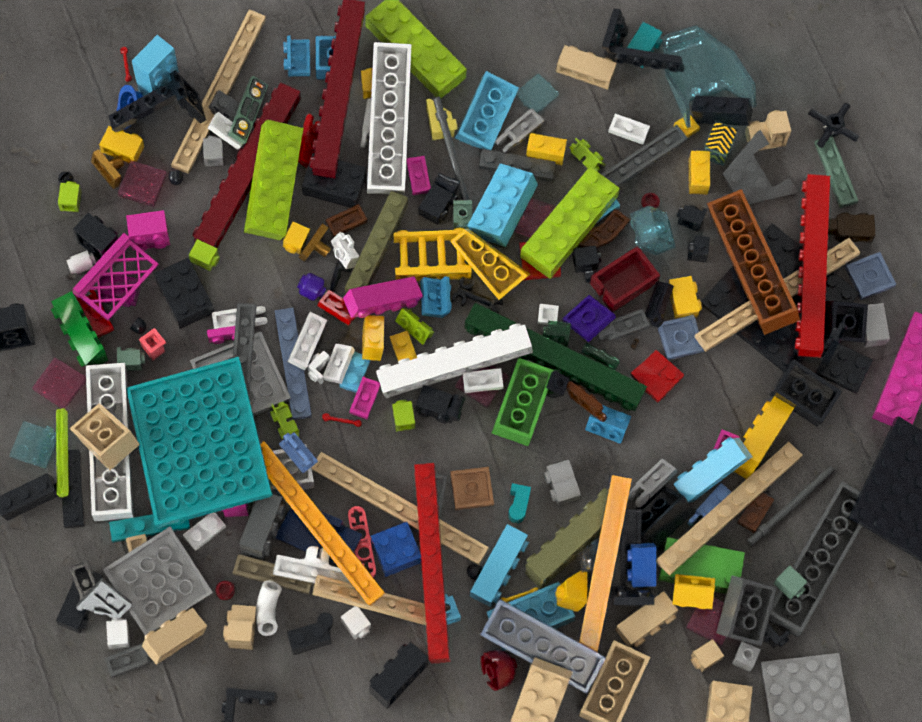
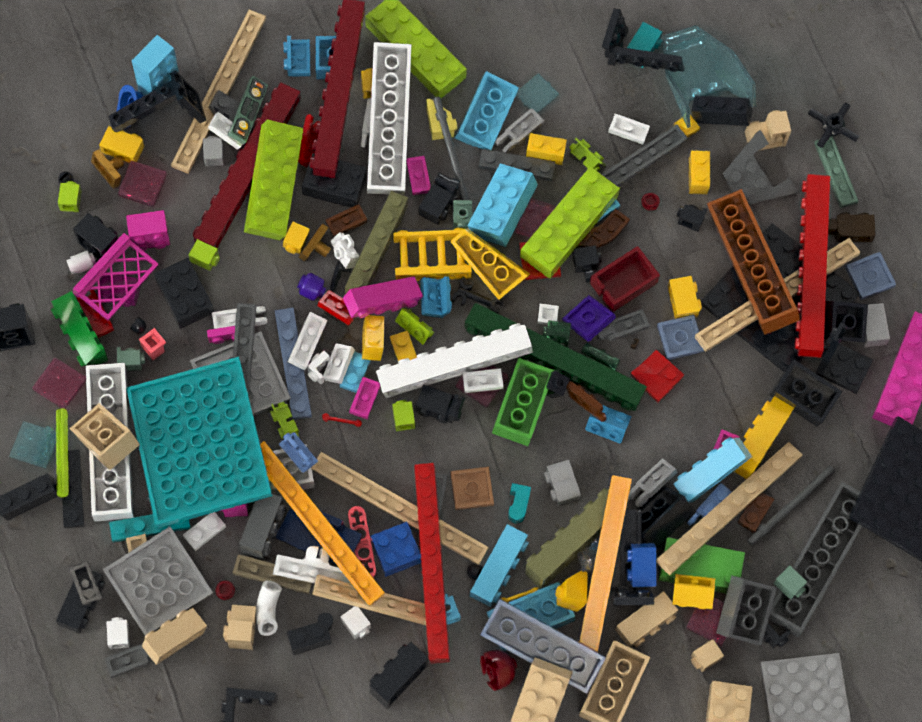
(105, 600): wing -> none
(124, 51): red hinge -> none
(175, 177): black hinge -> none
(586, 66): tan brick -> none
(652, 230): clear light blue brick -> none
(658, 303): black hinge -> none
(698, 249): black brick -> none
(720, 142): piece -> none
(746, 656): light grey brick -> none

